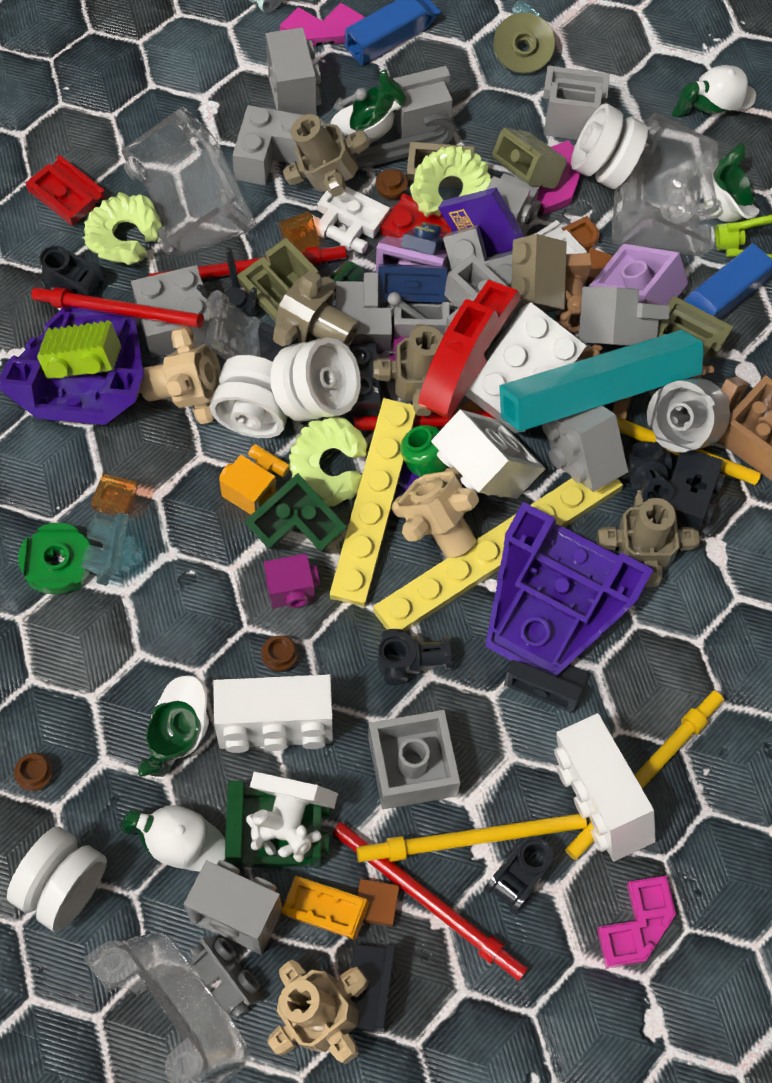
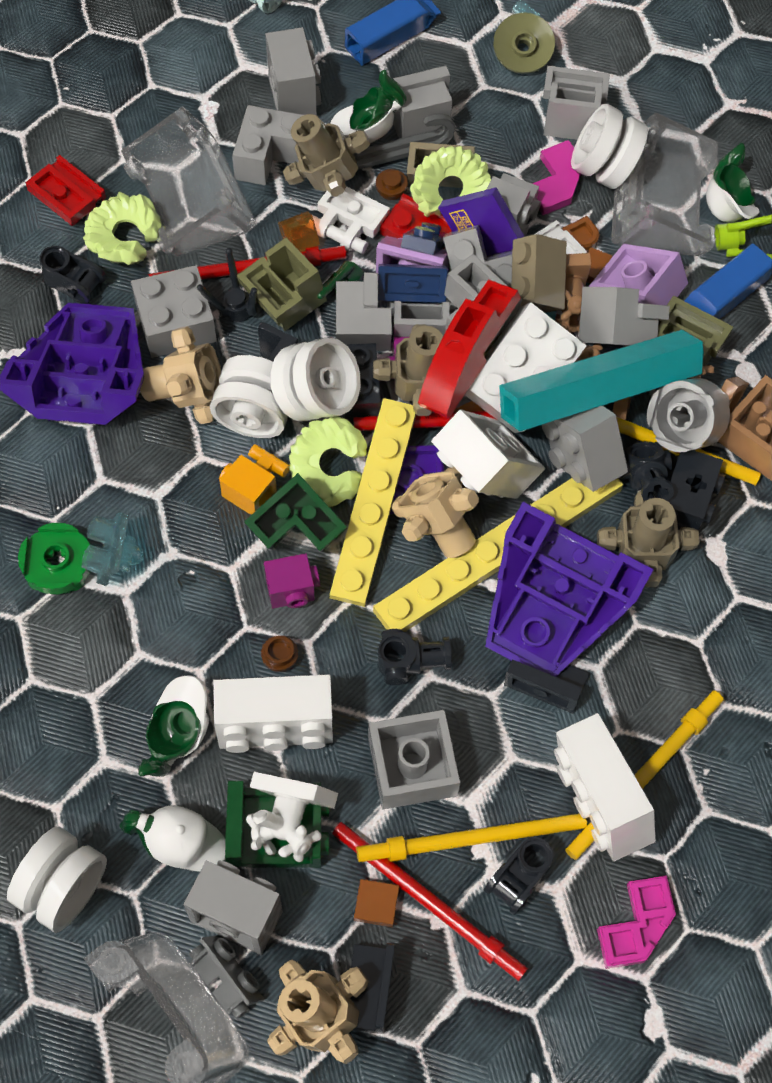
(33, 772): reddish brown plate -> none
(65, 299): red bar -> none
(79, 350): lime brick -> none
(114, 495): clear orange tile -> none
(227, 337): clear plate -> none
(310, 313): dark tan piece -> none
(325, 907): light orange plate -> none
(329, 29): dark pink tile -> none
(360, 94): light grey hinge -> none
(395, 299): light grey hinge -> none
(420, 452): green head -> none
(529, 158): olive brick -> none
(677, 193): clear plate -> none
(717, 91): white hair -> none

